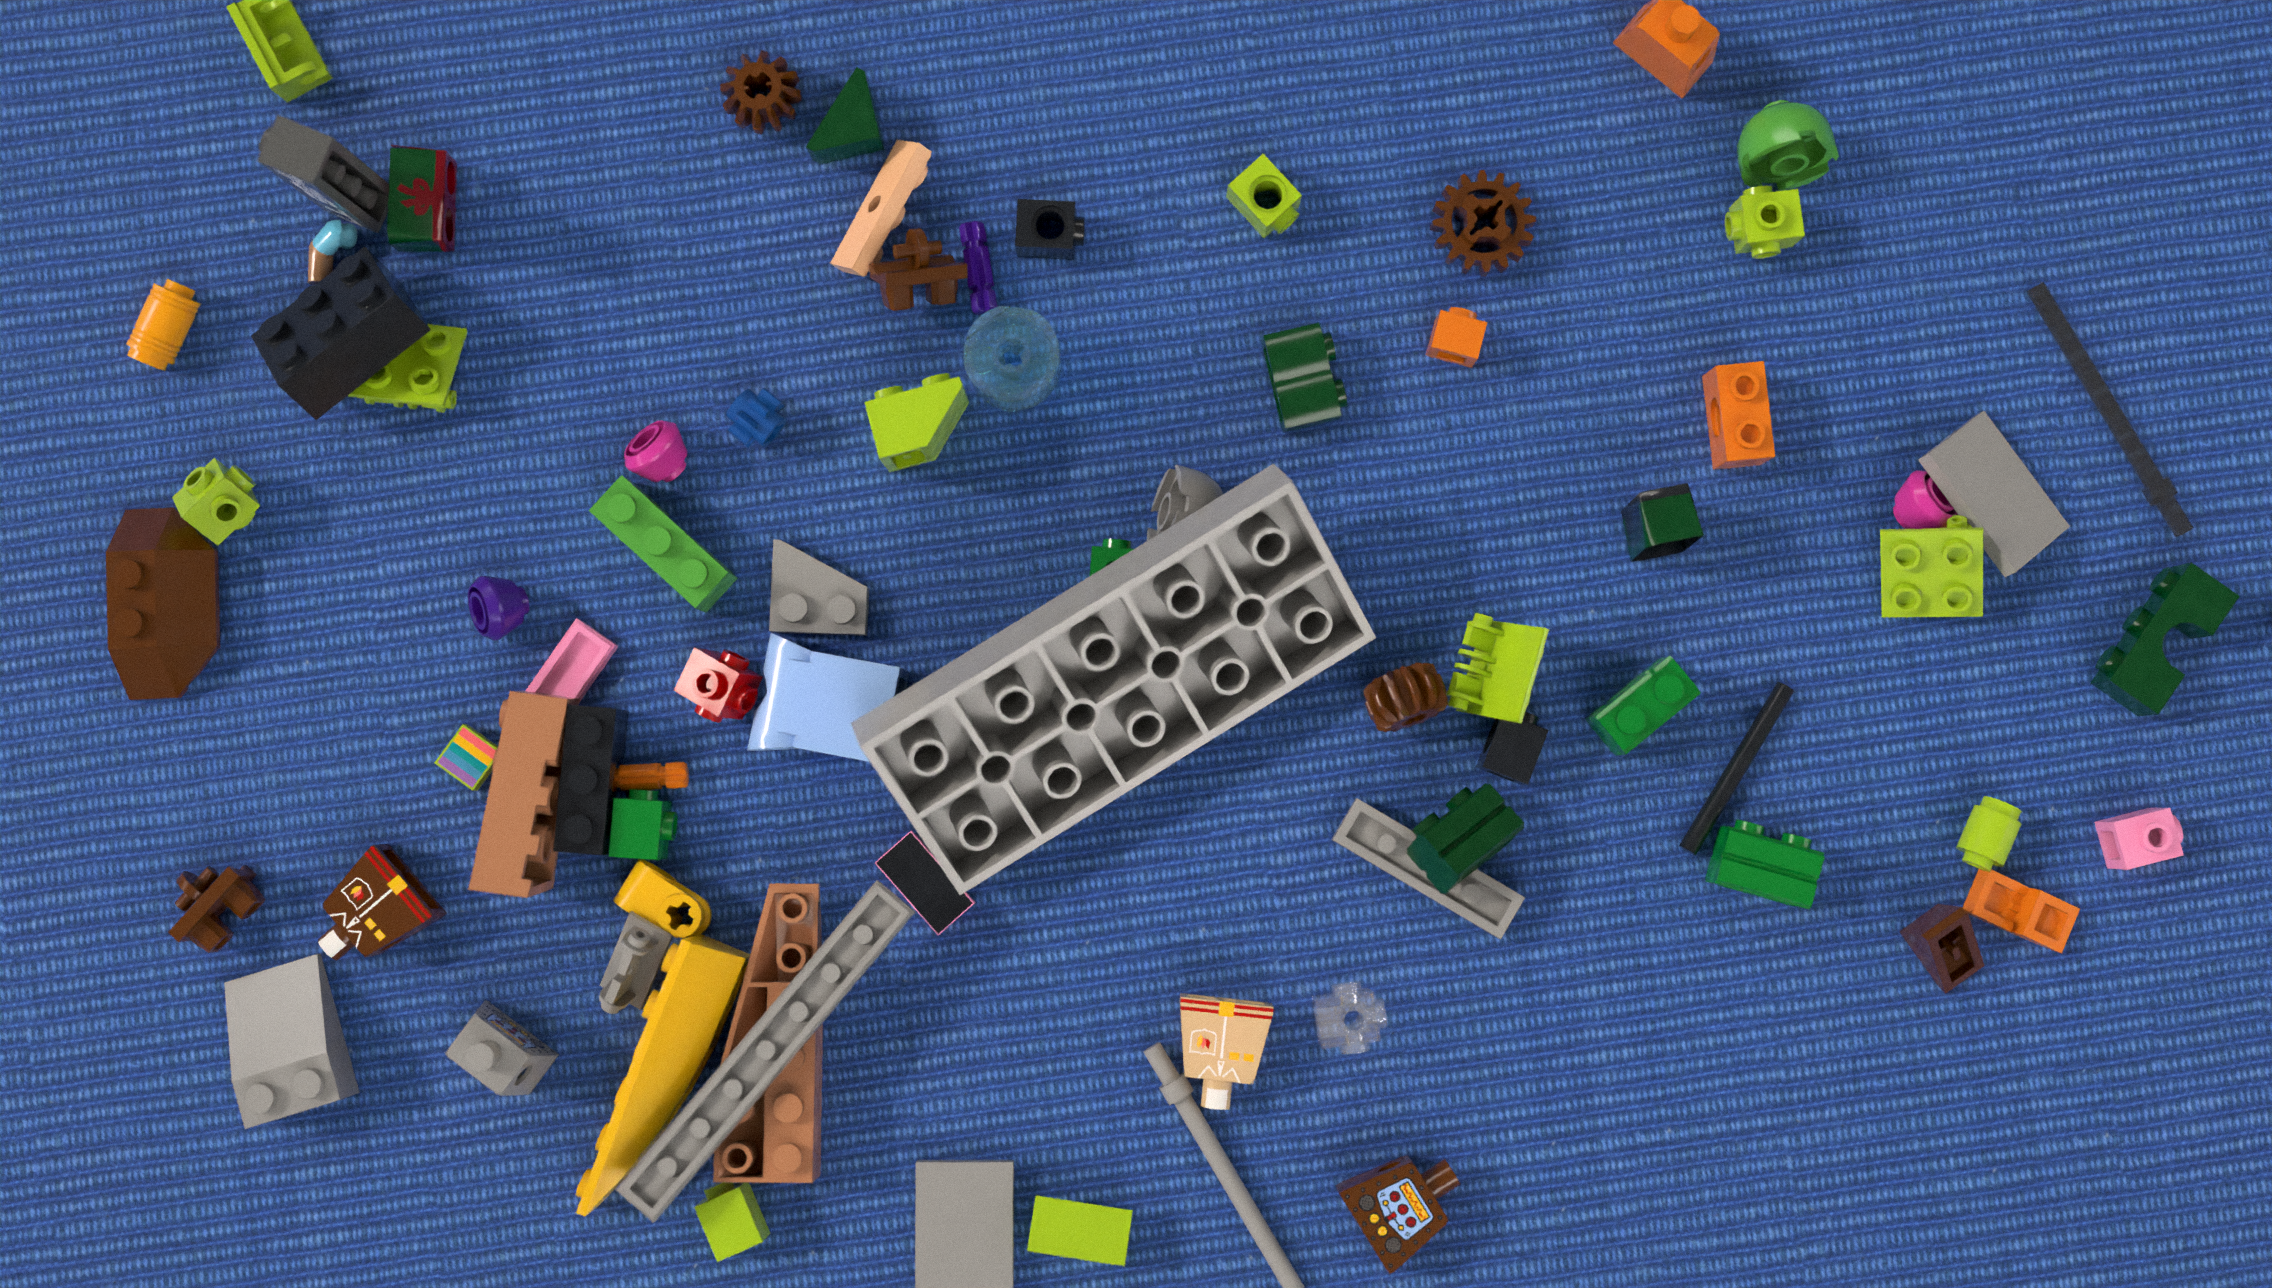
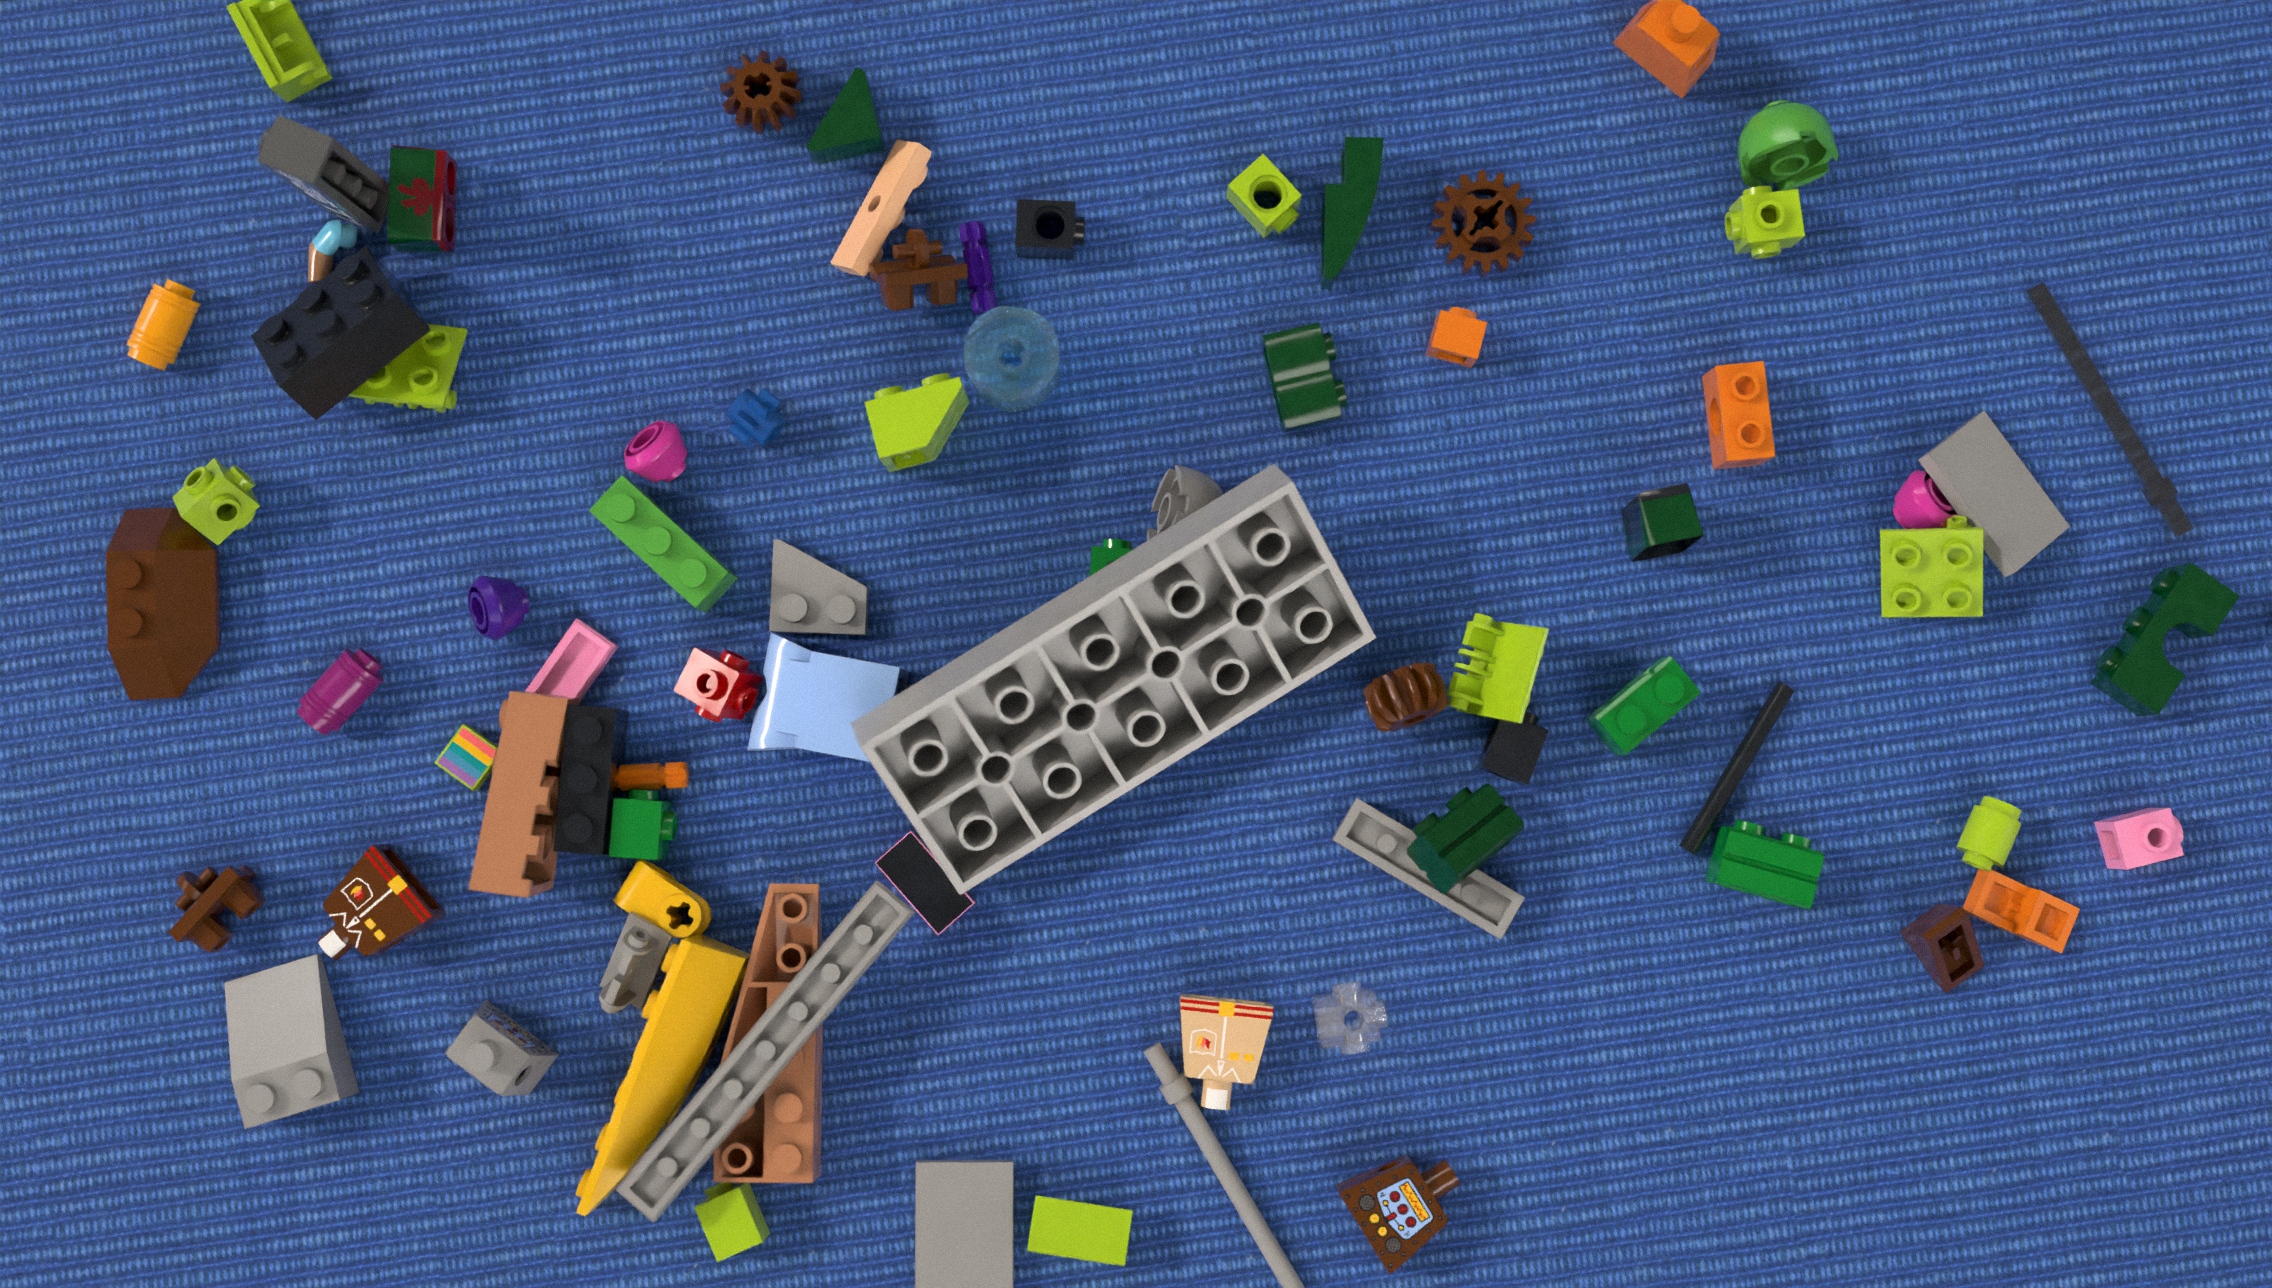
(340, 691): none -> magenta head
(1348, 204): none -> dark green slope

